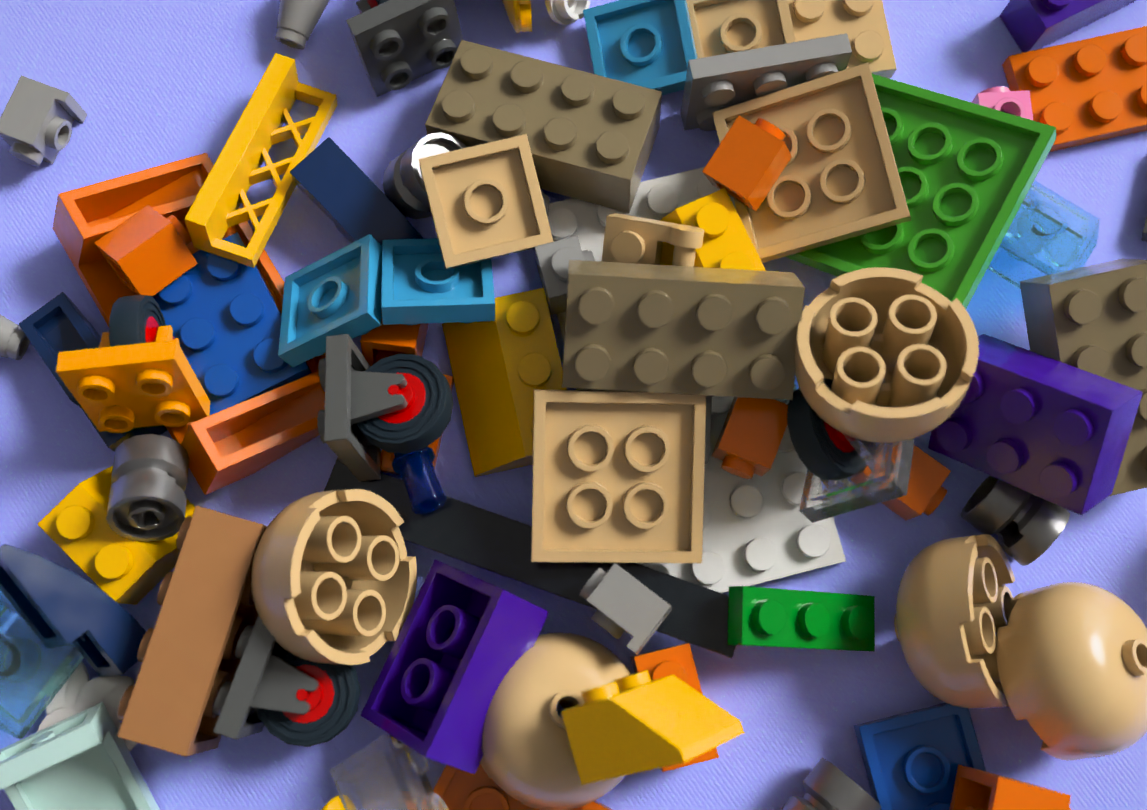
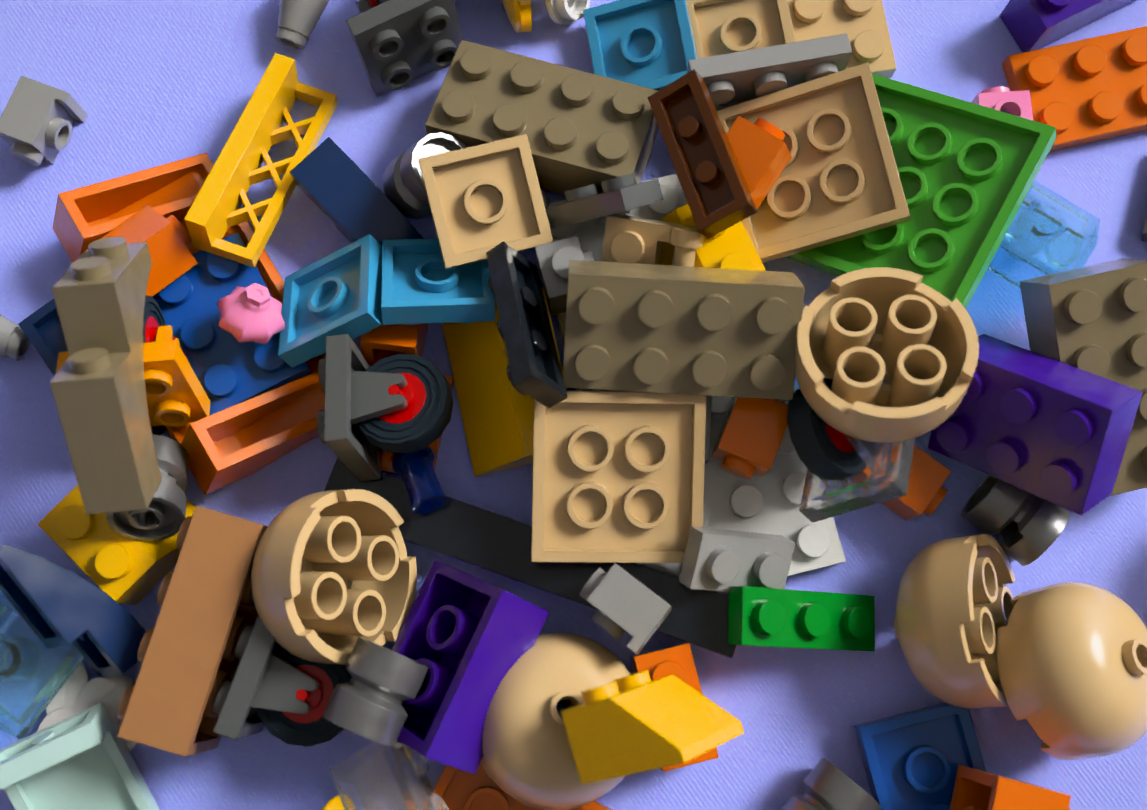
(103, 381): none -> dark tan arch
(251, 314): none -> bright pink piece
(375, 694): none -> flat silver wheel
(525, 326): none -> black plate
(618, 196): none -> dark grey plate
(701, 155): none -> reddish brown plate
(735, 558): none -> light grey plate

